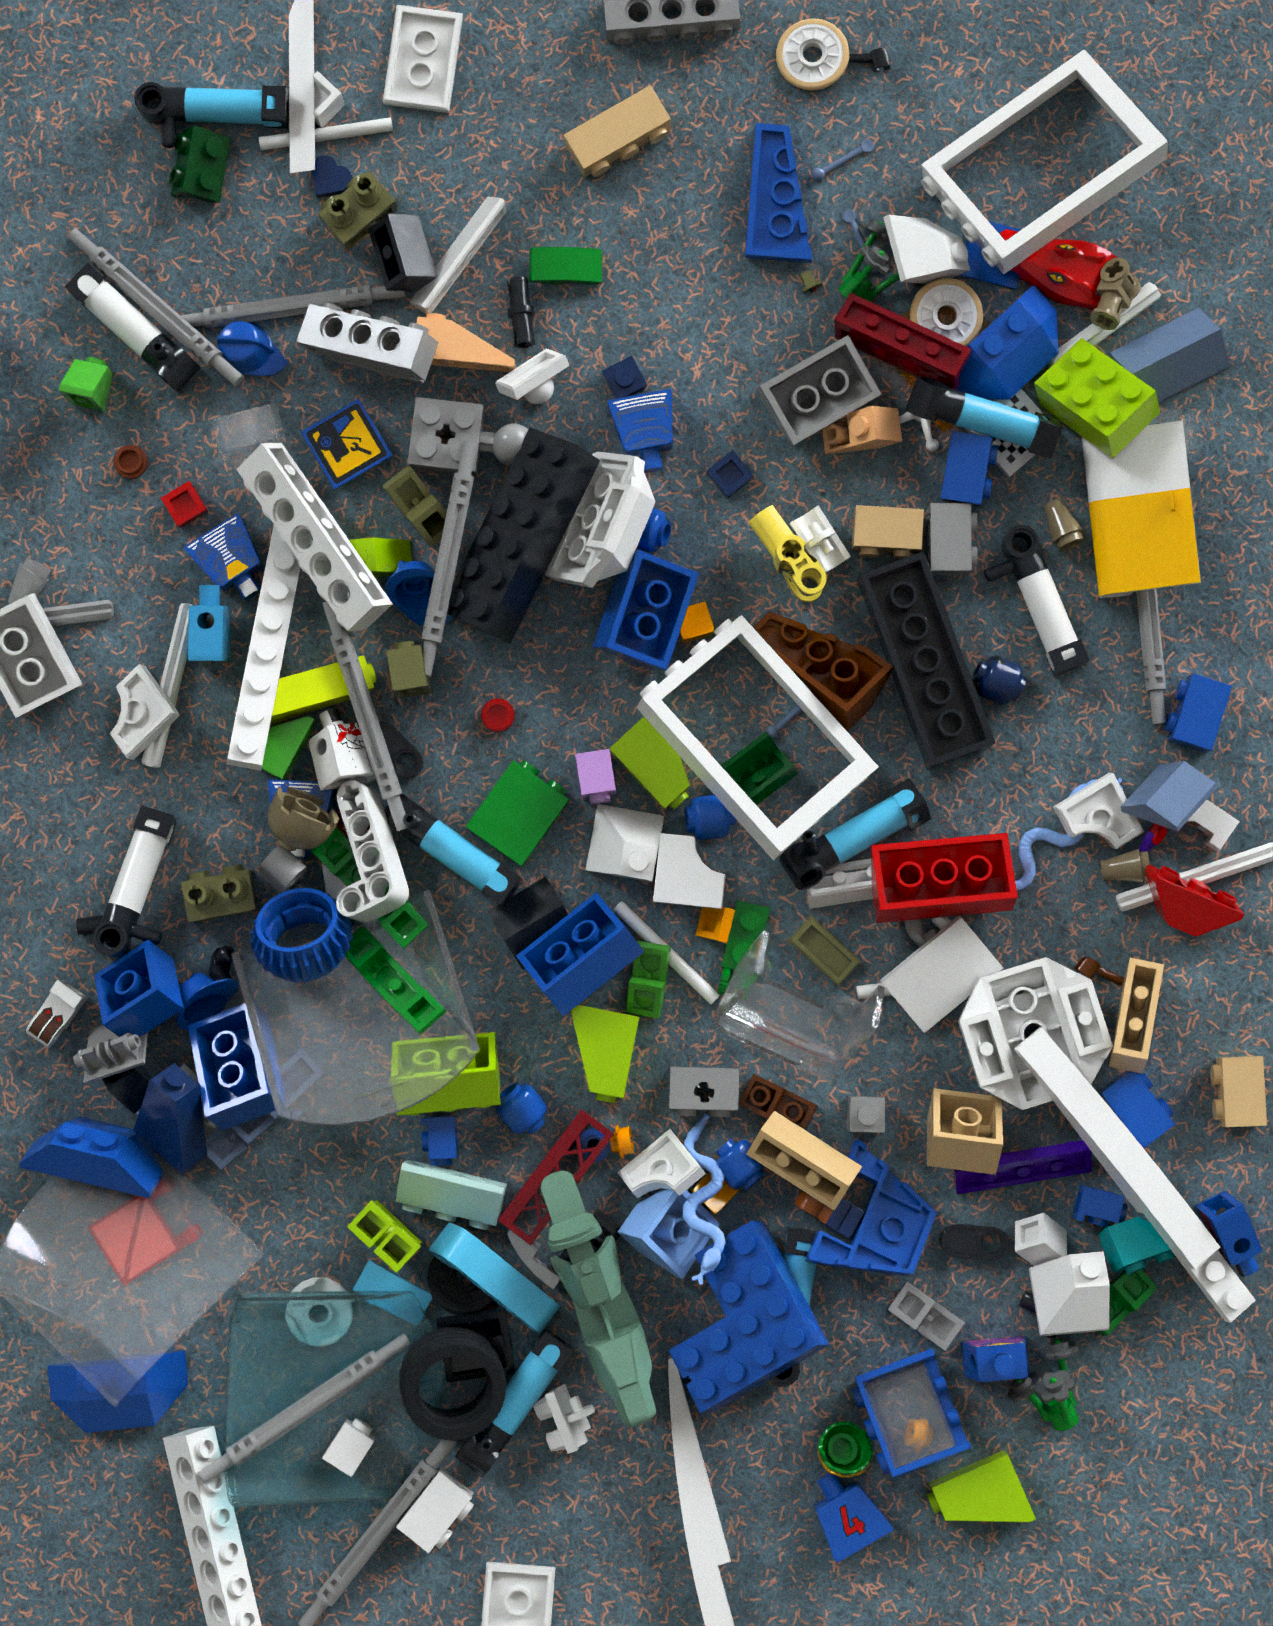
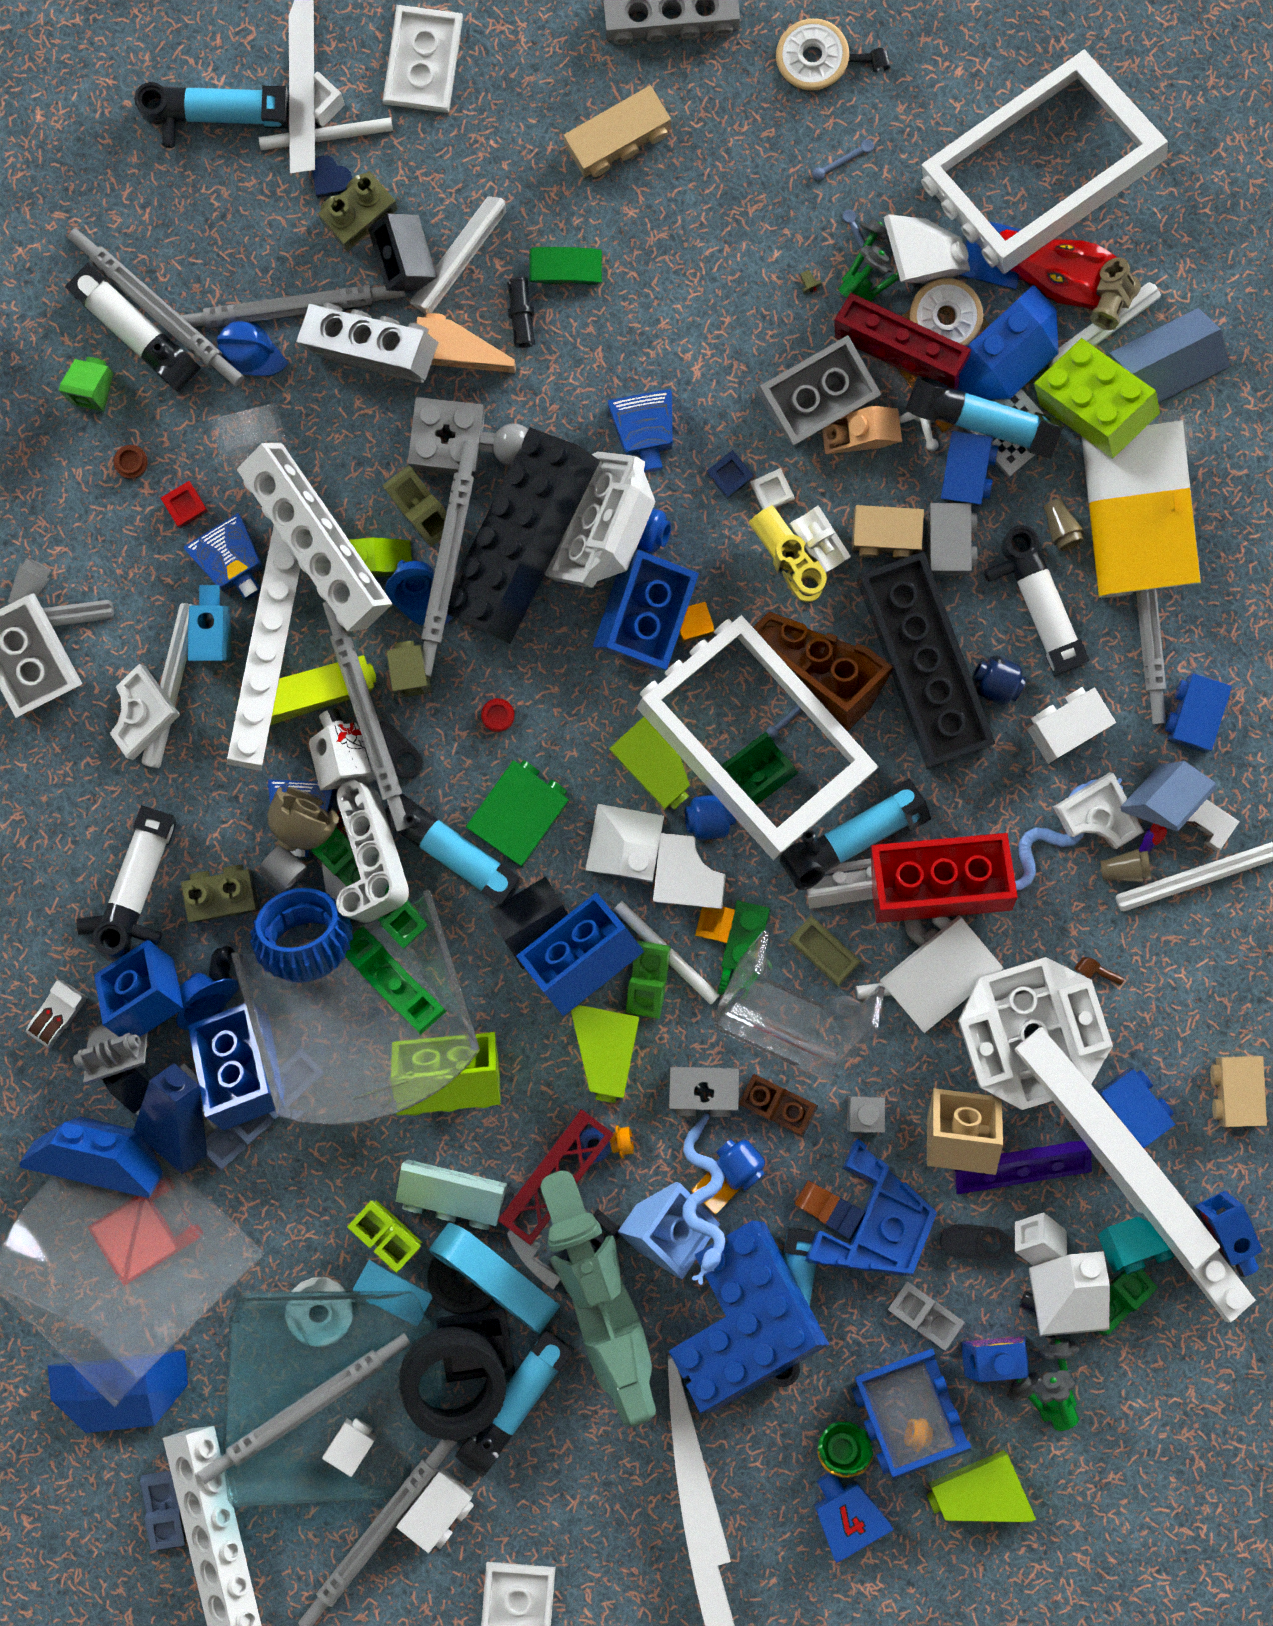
(162, 1511): none -> sand blue slope
(199, 164): dark green bracket -> none
(285, 745): bright green slope -> none
(346, 444): piece -> none
(440, 1139): blue brick -> none
(521, 1108): blue head -> none
(533, 377): white tile -> none
(568, 1416): white hips -> none
(596, 776): lavender brick -> none
(624, 378): dark blue plate -> none
(662, 1166): white tile -> none
(772, 489): none -> white tile
(775, 206): blue wing -> none
(804, 1160): tan brick -> none
(1071, 725): none -> white slope
(1099, 1206): blue brick -> none
(1136, 1015): tan brick -> none
(1189, 903): red slope -> none

